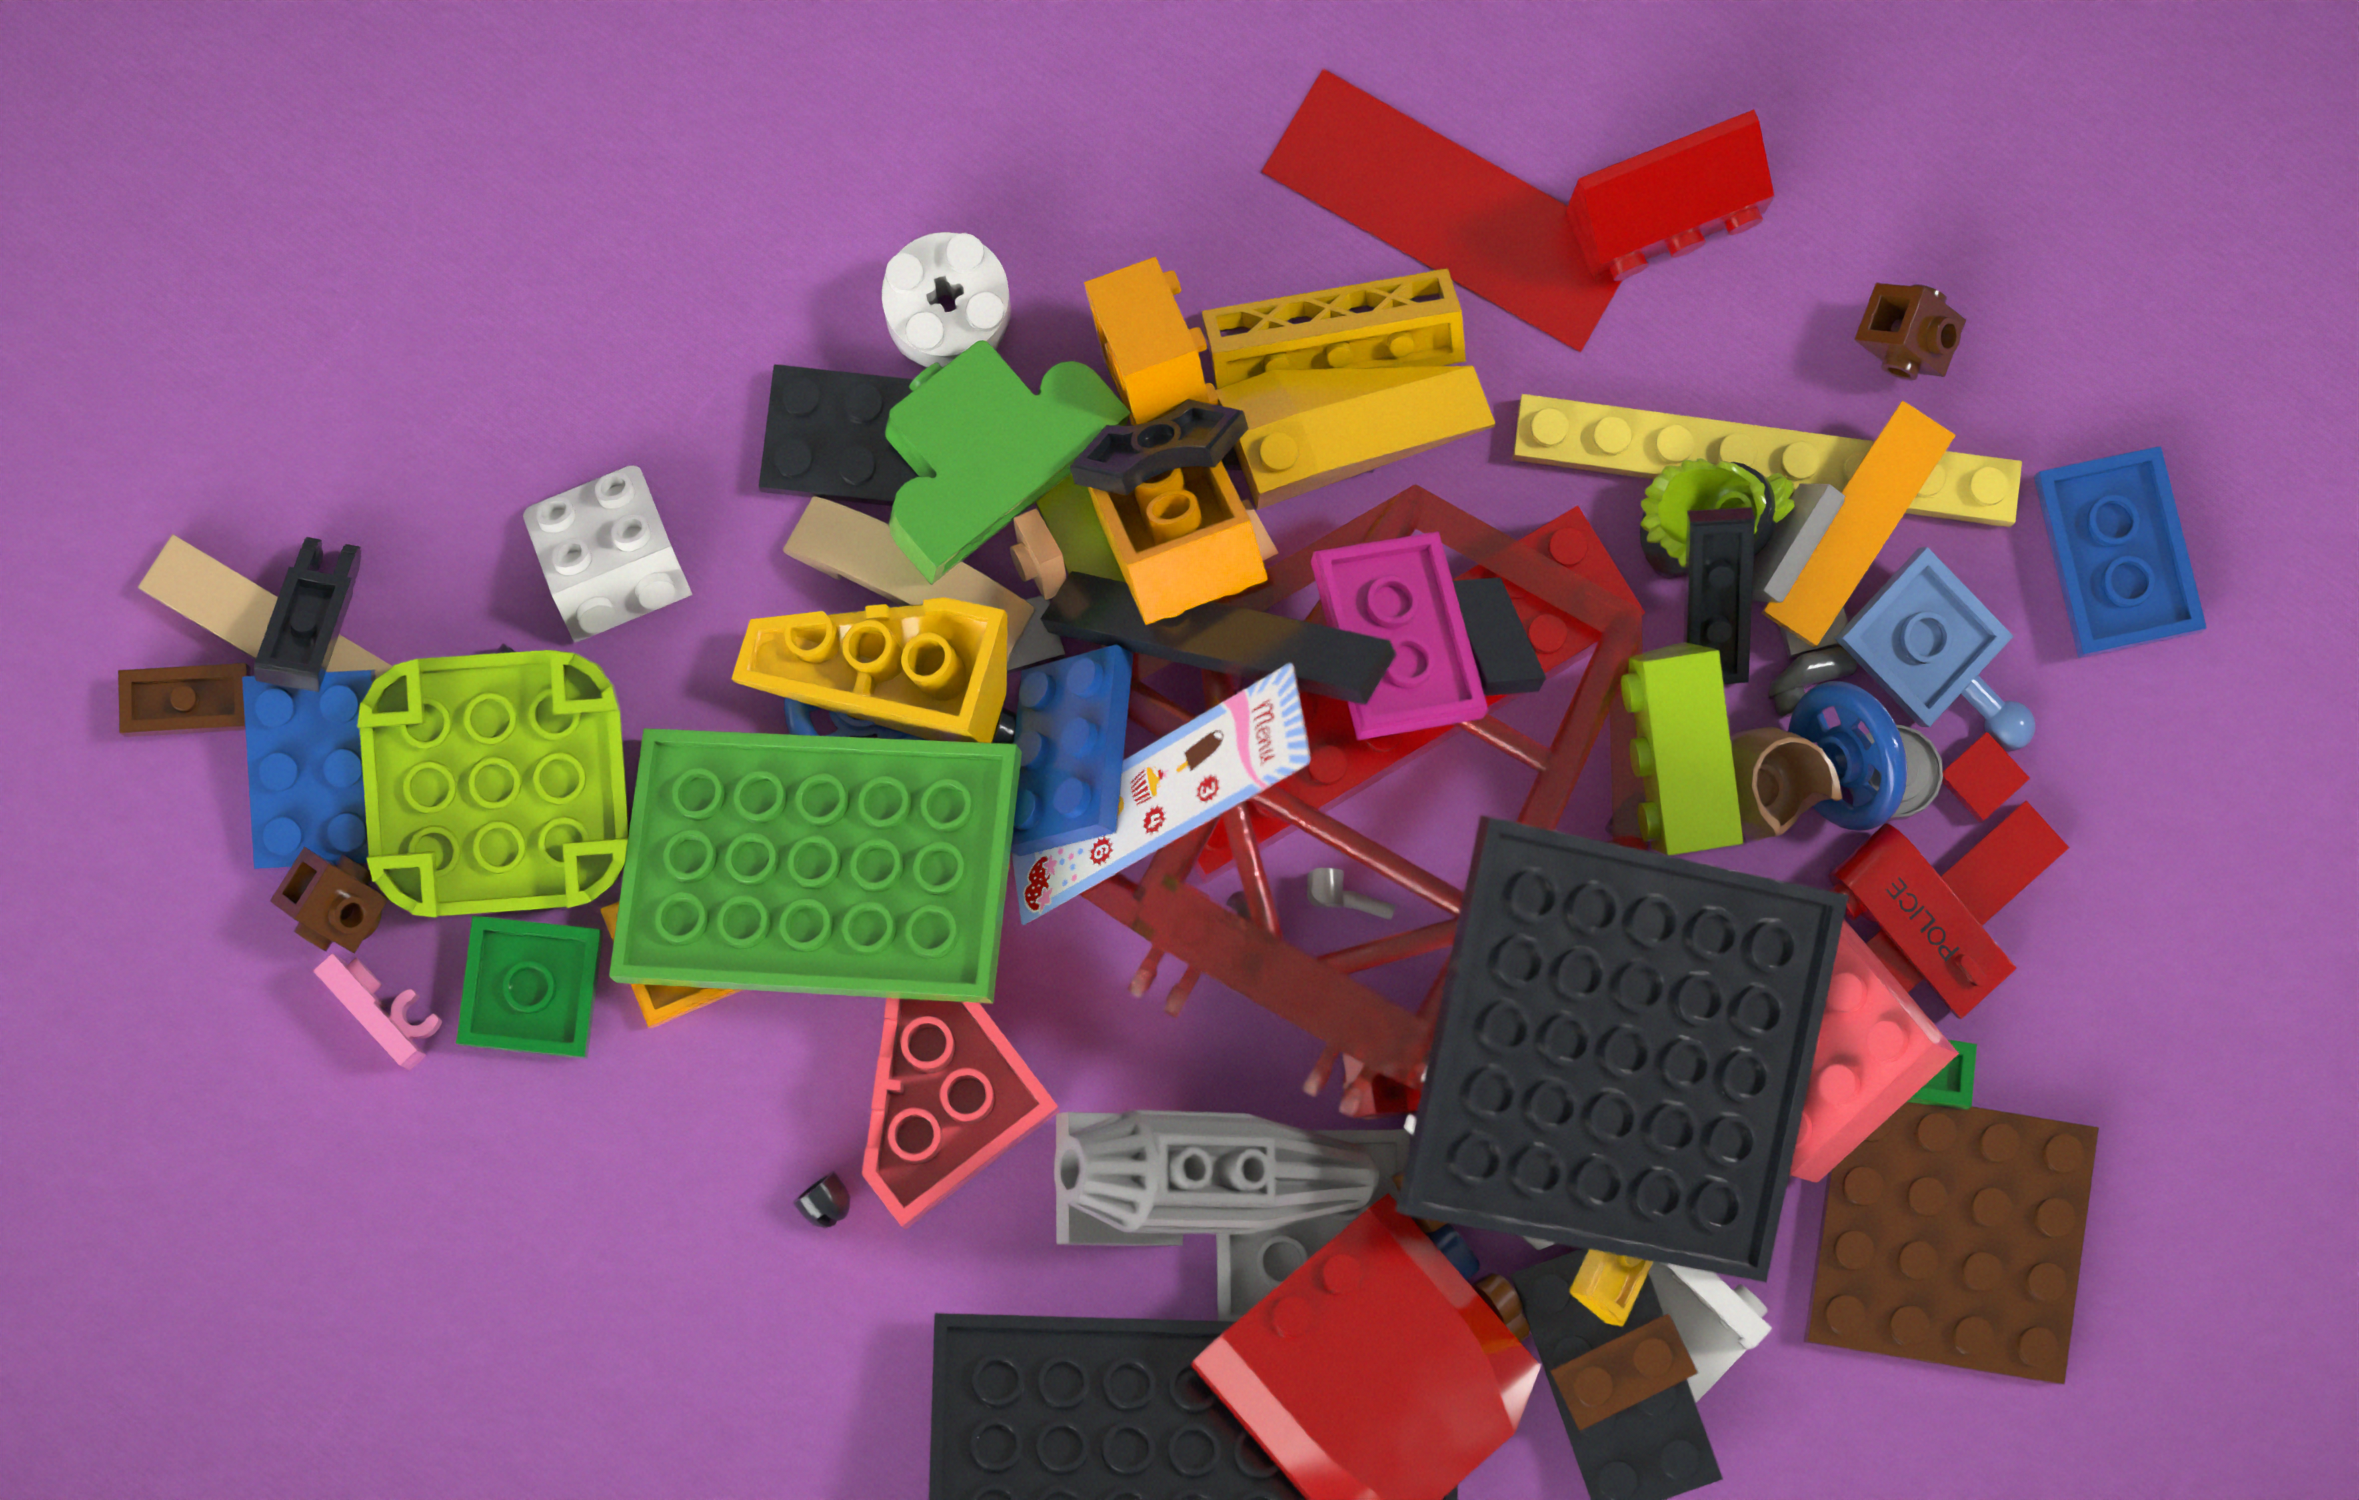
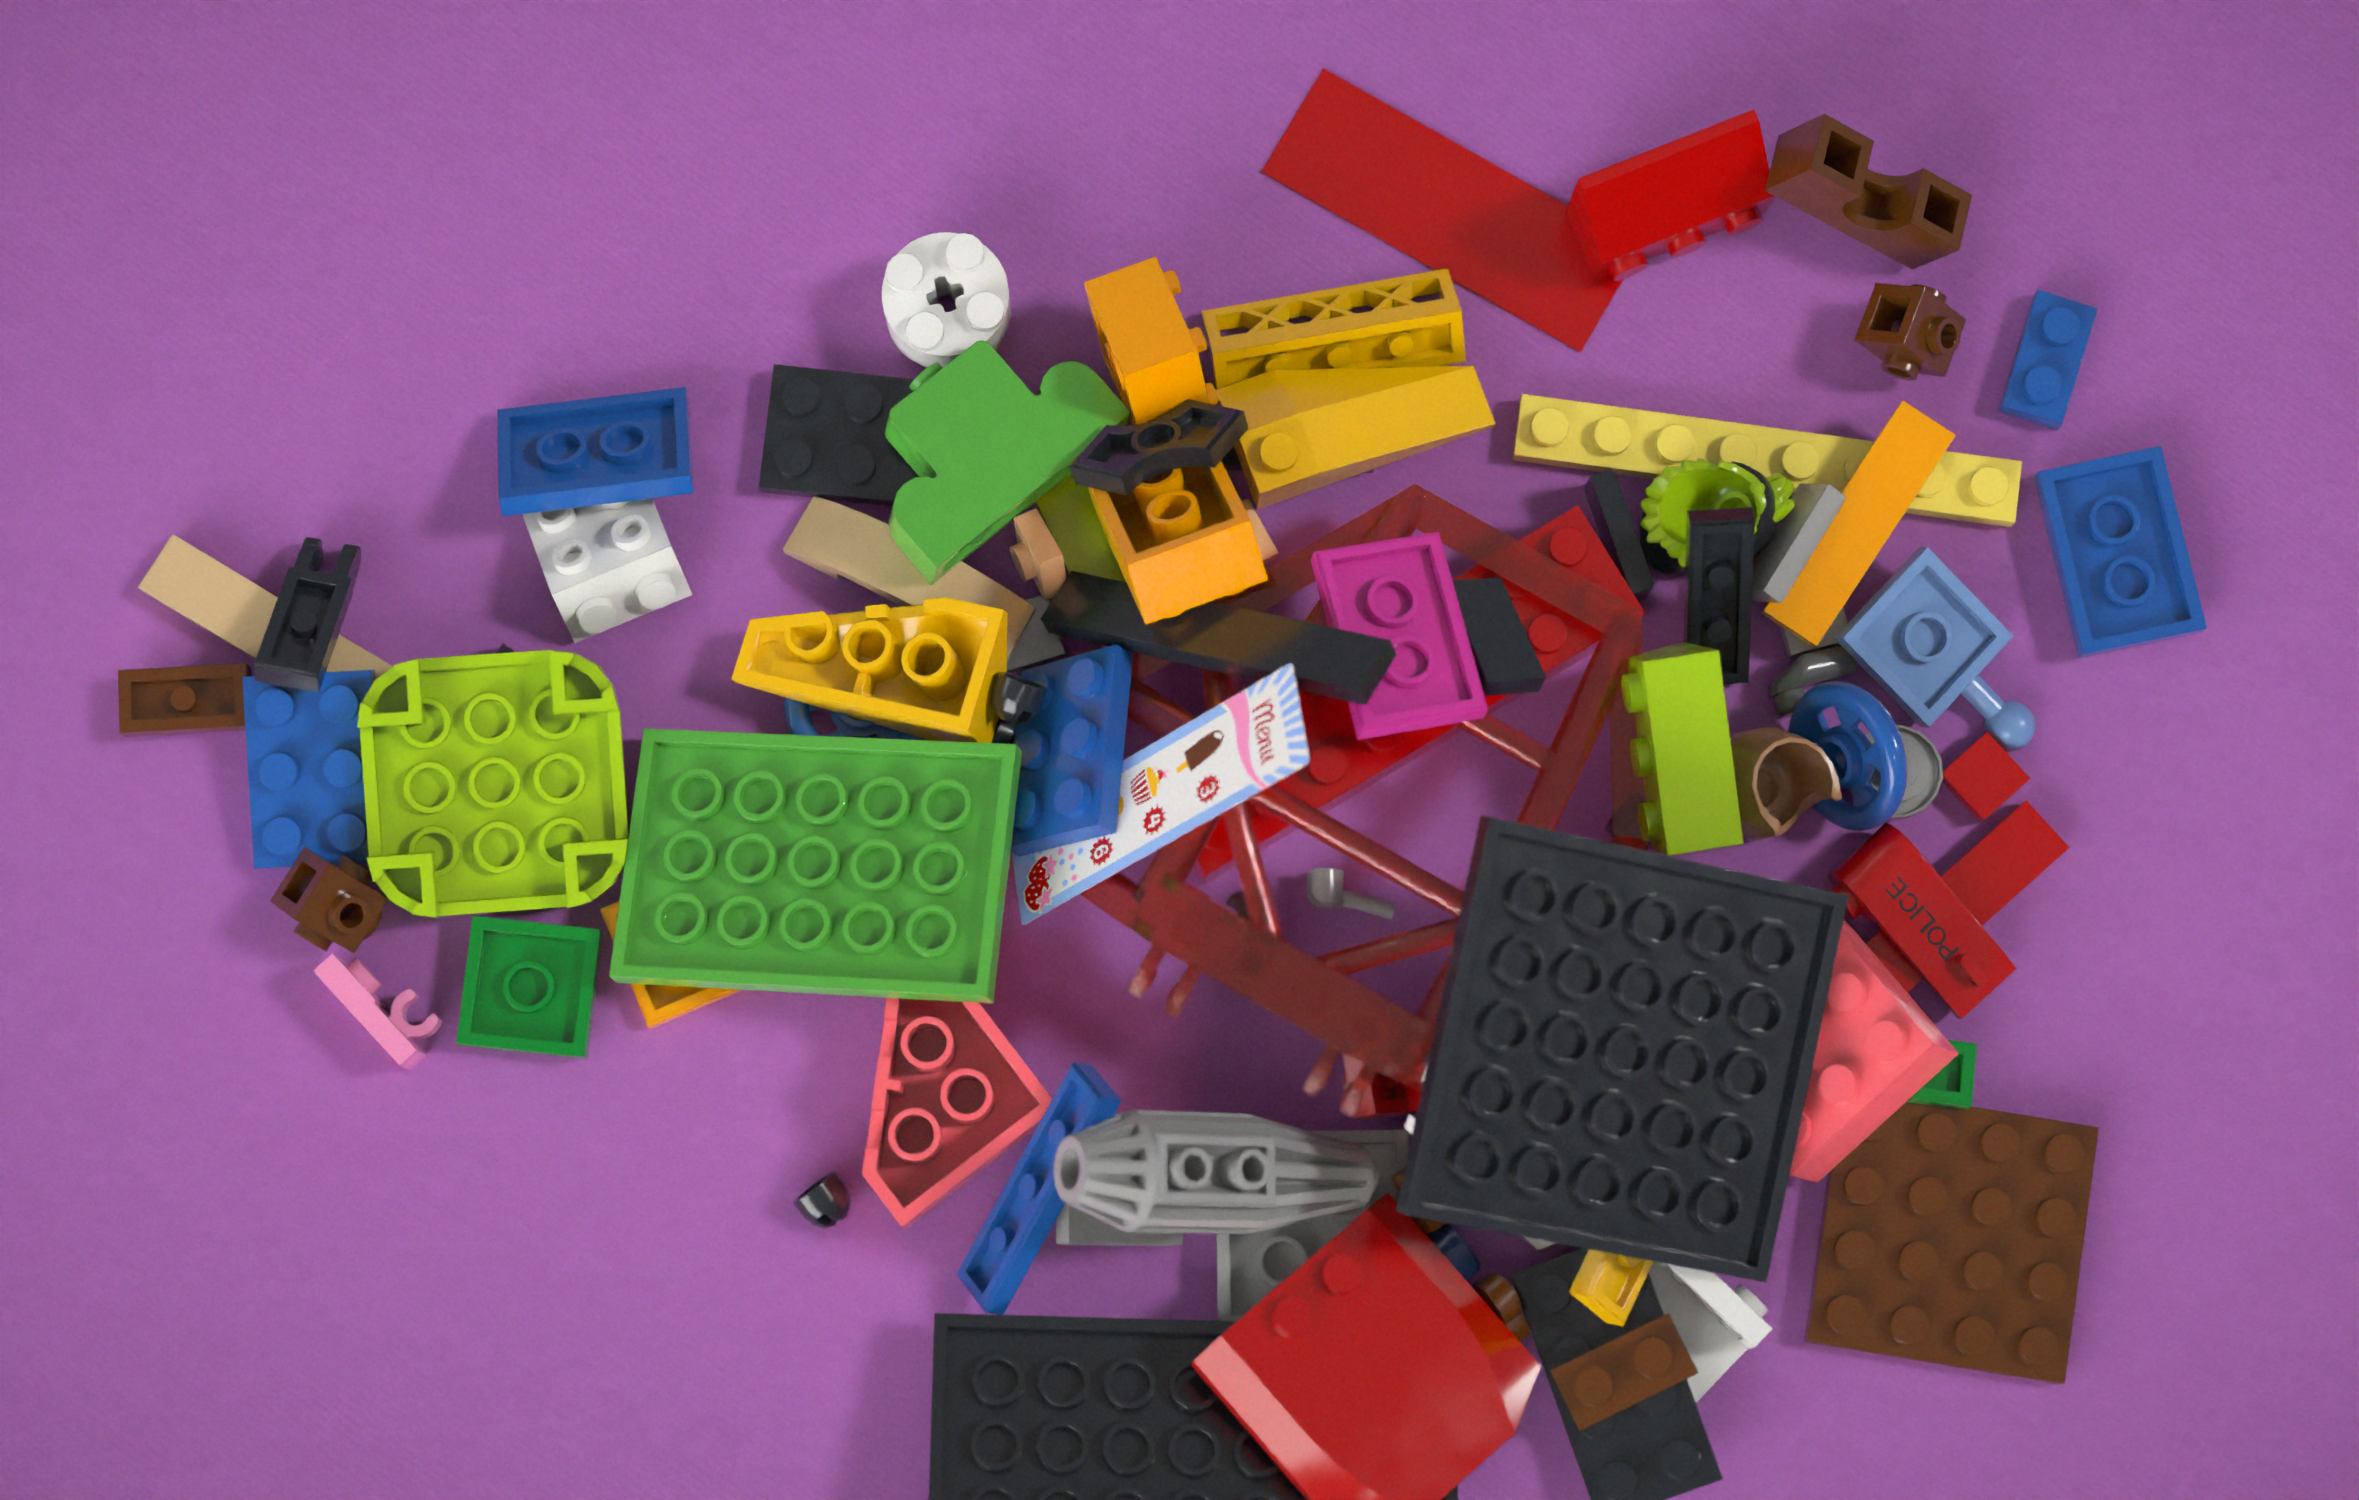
(594, 451): none -> blue plate
(1017, 698): none -> black hinge
(1030, 1198): none -> blue tile
(1618, 531): none -> black tile
(1827, 175): none -> reddish brown arch
(2047, 359): none -> blue plate

